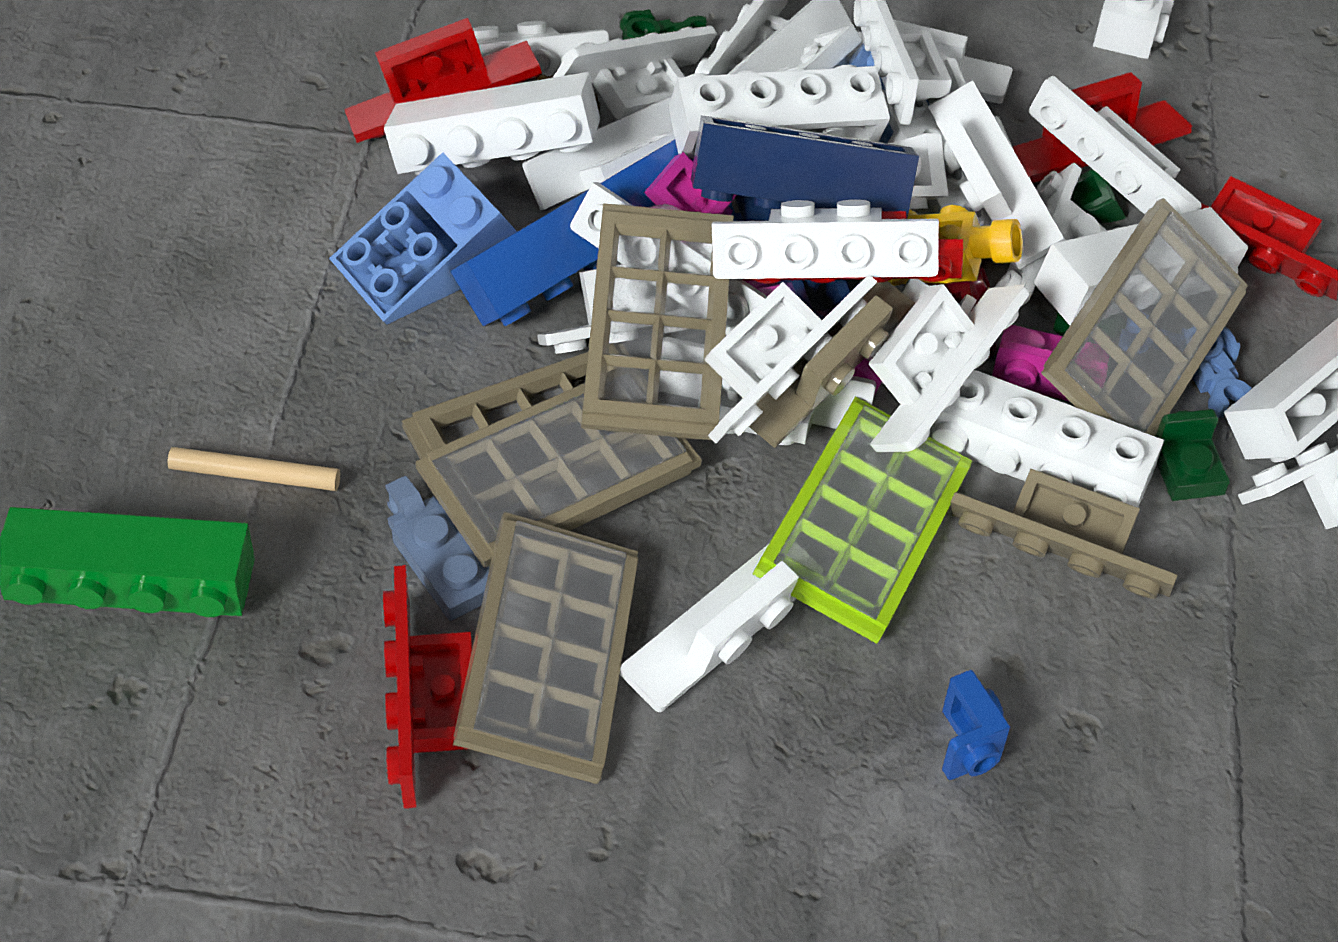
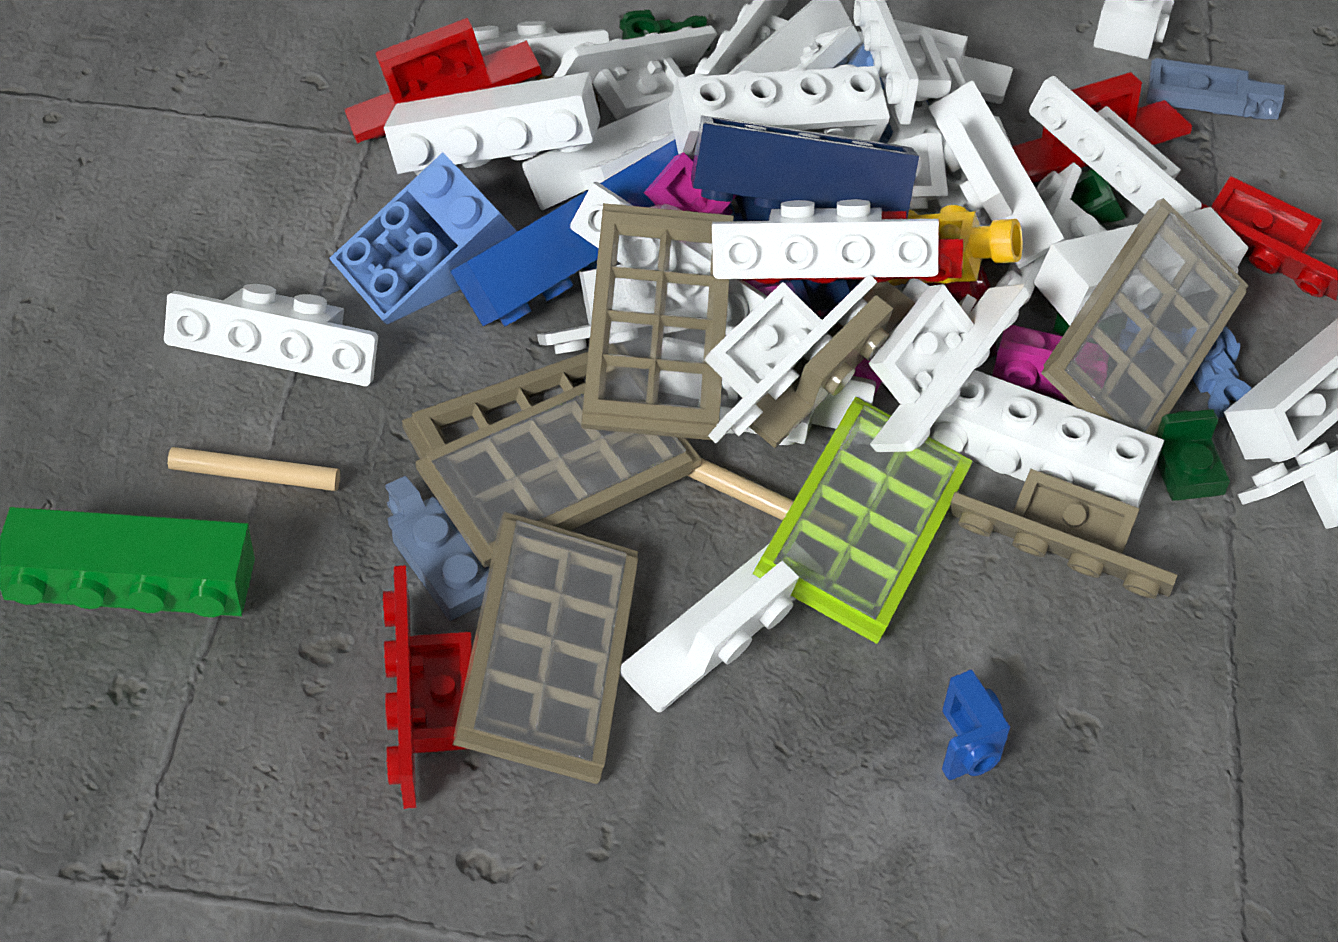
(273, 331): none -> white bracket
(742, 489): none -> tan bar
(1213, 90): none -> sand blue hinge

